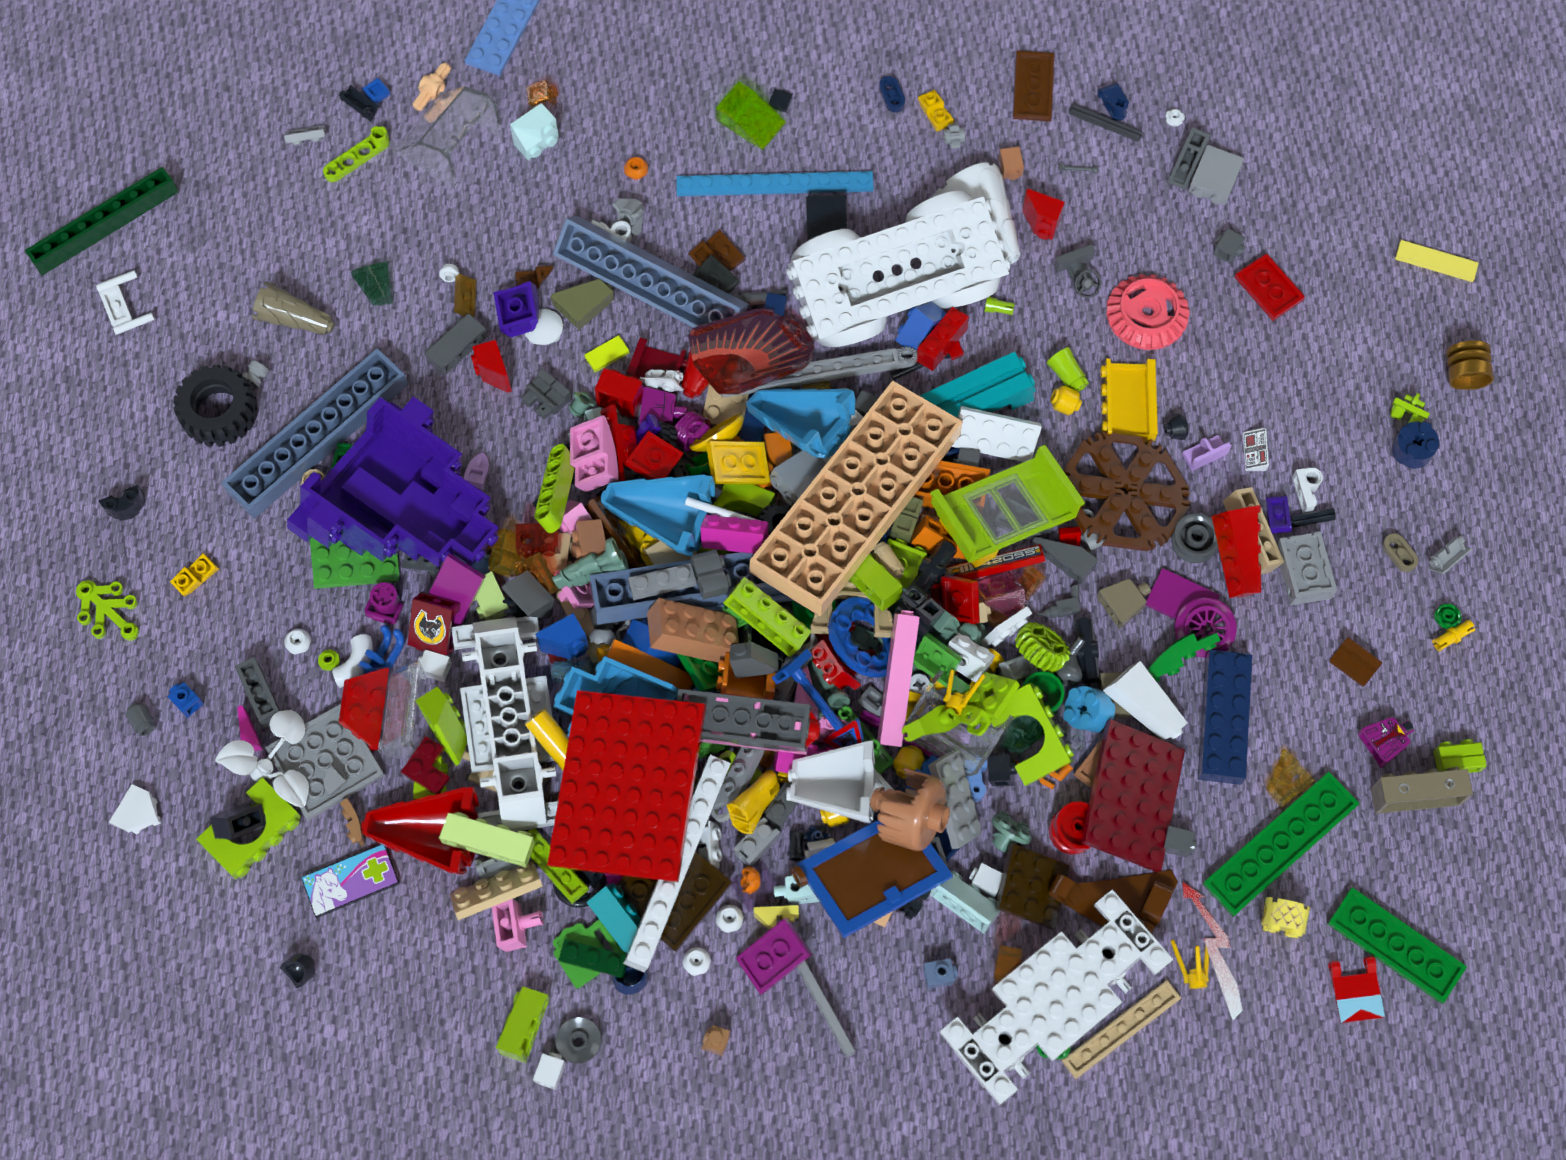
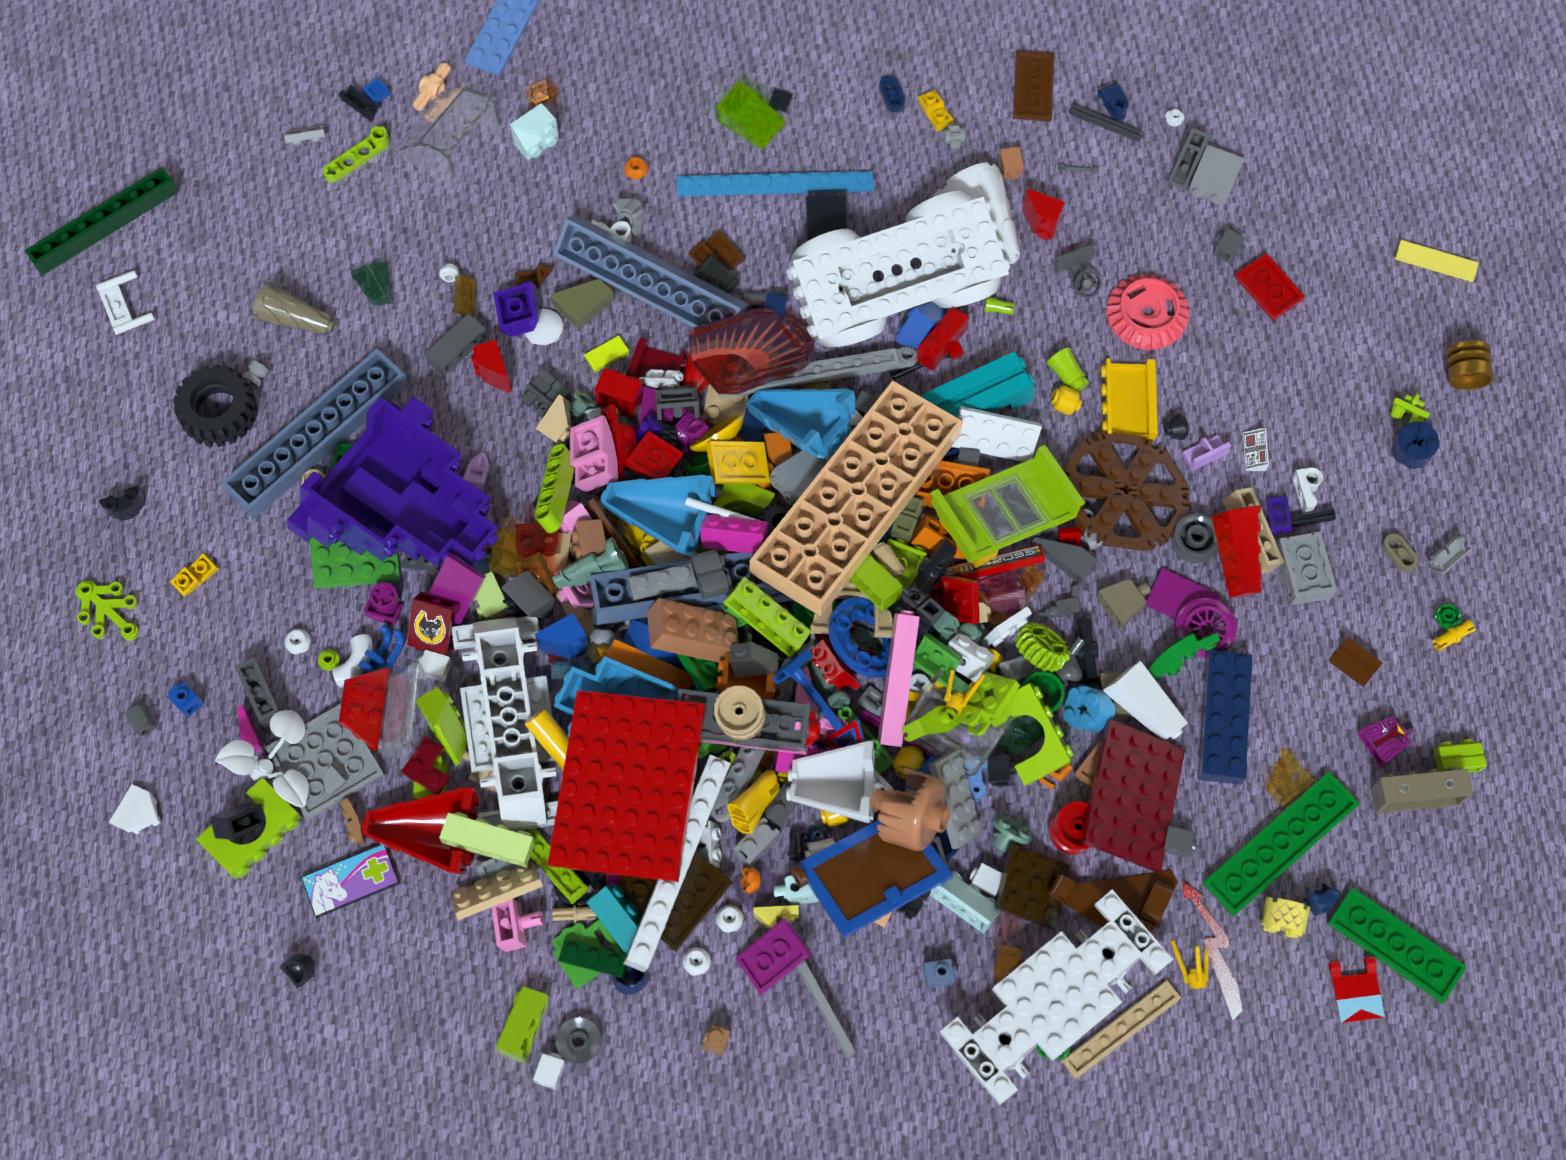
(557, 421): none -> tan slope
(576, 914): none -> tan axle
(676, 399): none -> dark grey window
(744, 725): none -> tan wheel
(1322, 899): none -> dark blue hair

